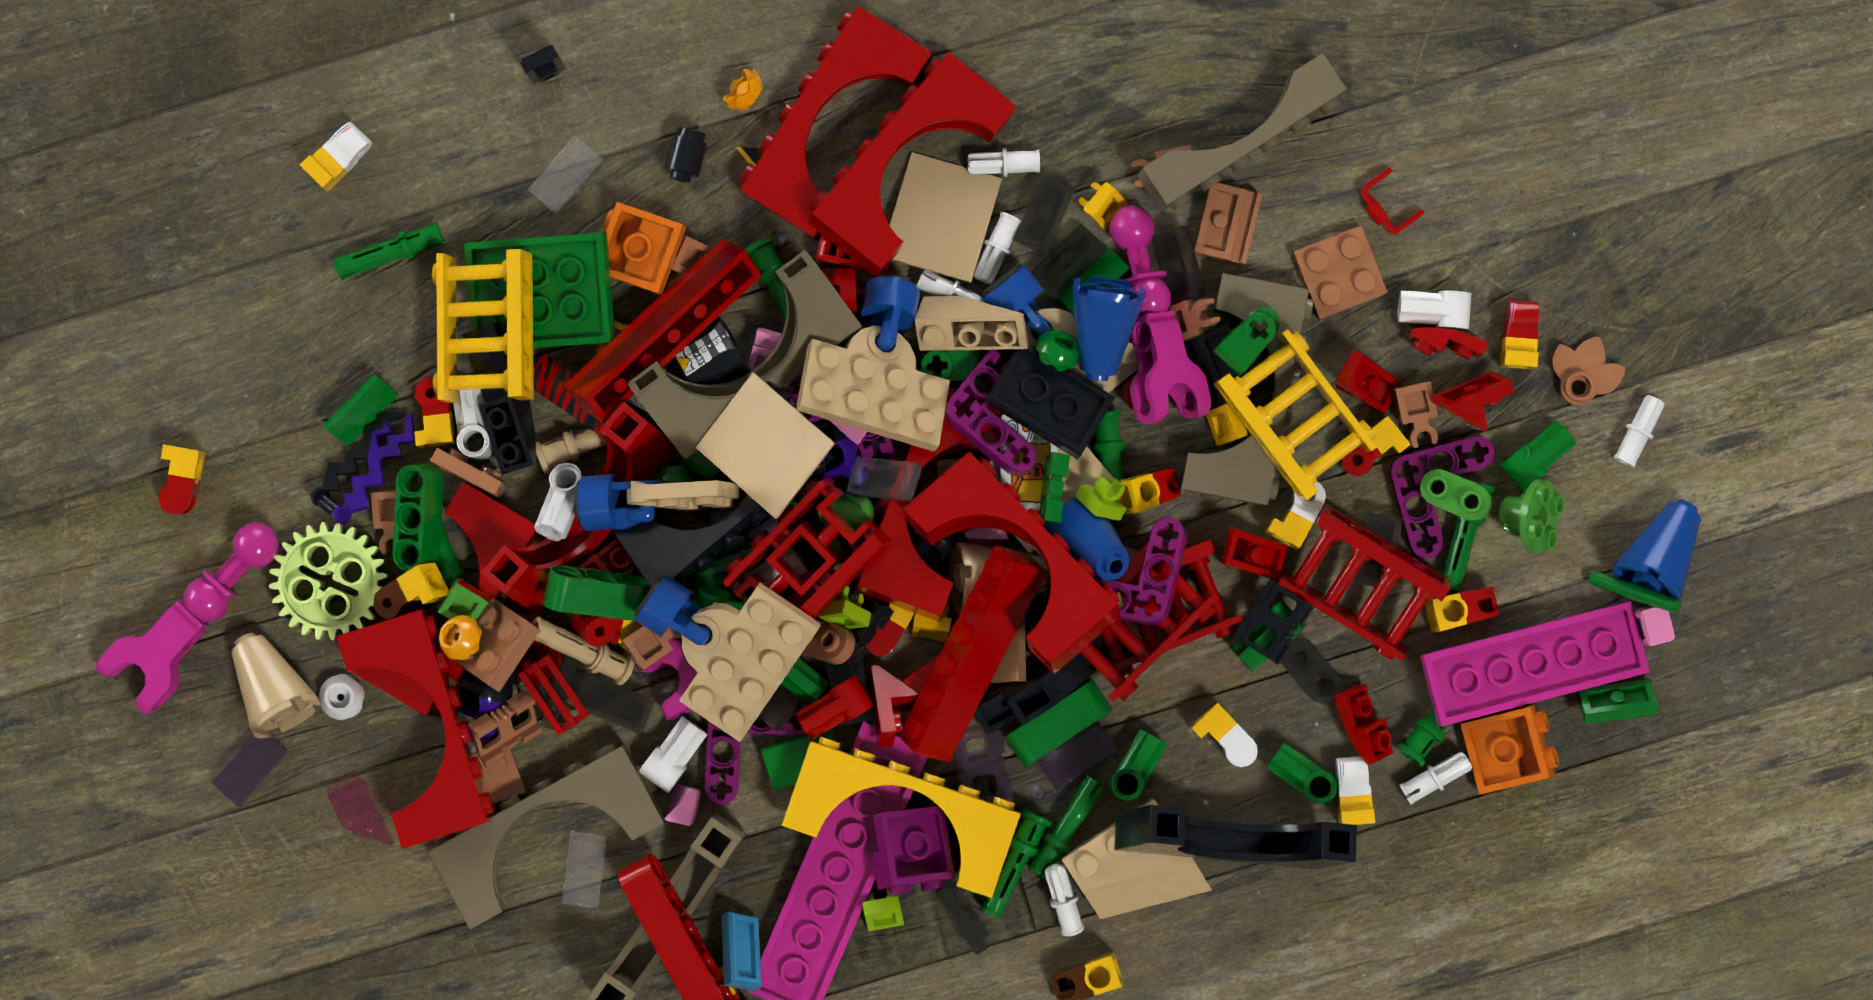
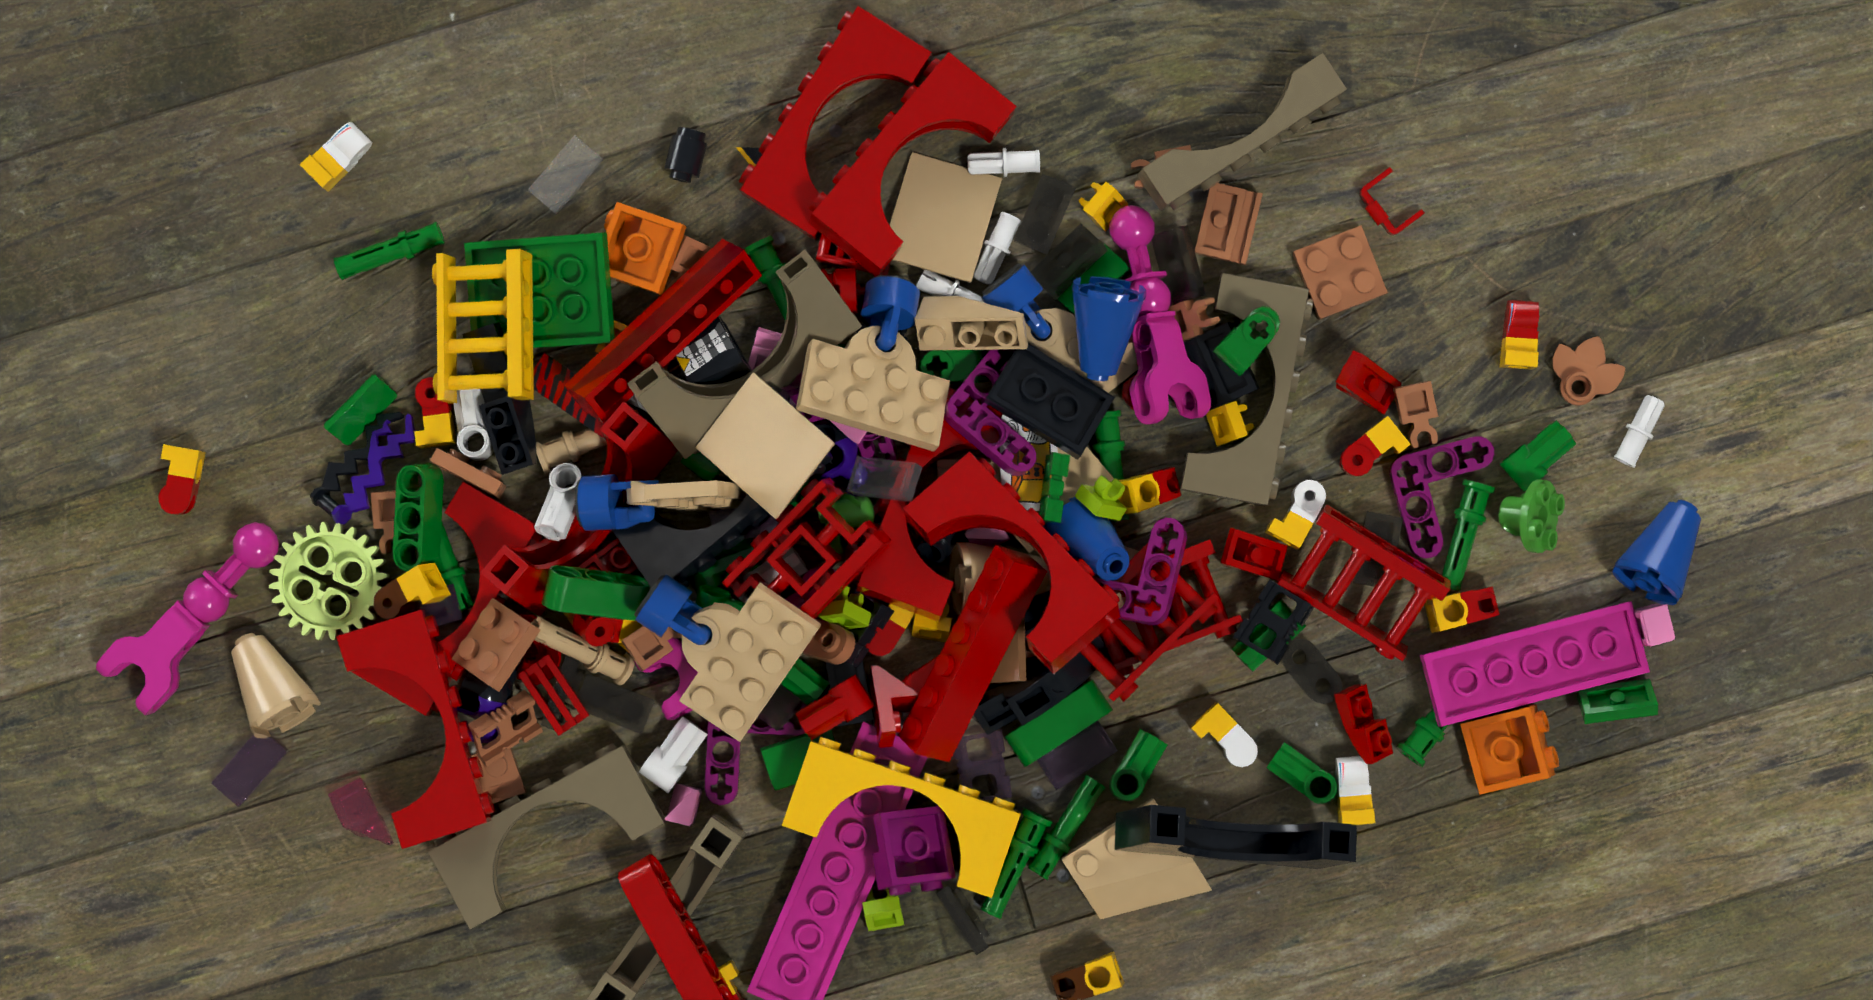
(352, 701): white plate -> none
(460, 637): light orange plate -> none
(463, 600): bright green plate -> none
(542, 64): black plate -> none
(584, 869): clear tile -> none
(674, 474): green plate -> none
(741, 951): dark azure tile -> none
(744, 90): light orange plate -> none
(1058, 349): green plate -> none
(1064, 900): white axle -> none
(1281, 448): yellow fence -> none
(1435, 340): red slope -> none
(1436, 777): white axle -> none
(1441, 309): white piece -> none
(1455, 495): bright green plate -> none
(1469, 397): red slope -> none
(1635, 592): green piece -> none

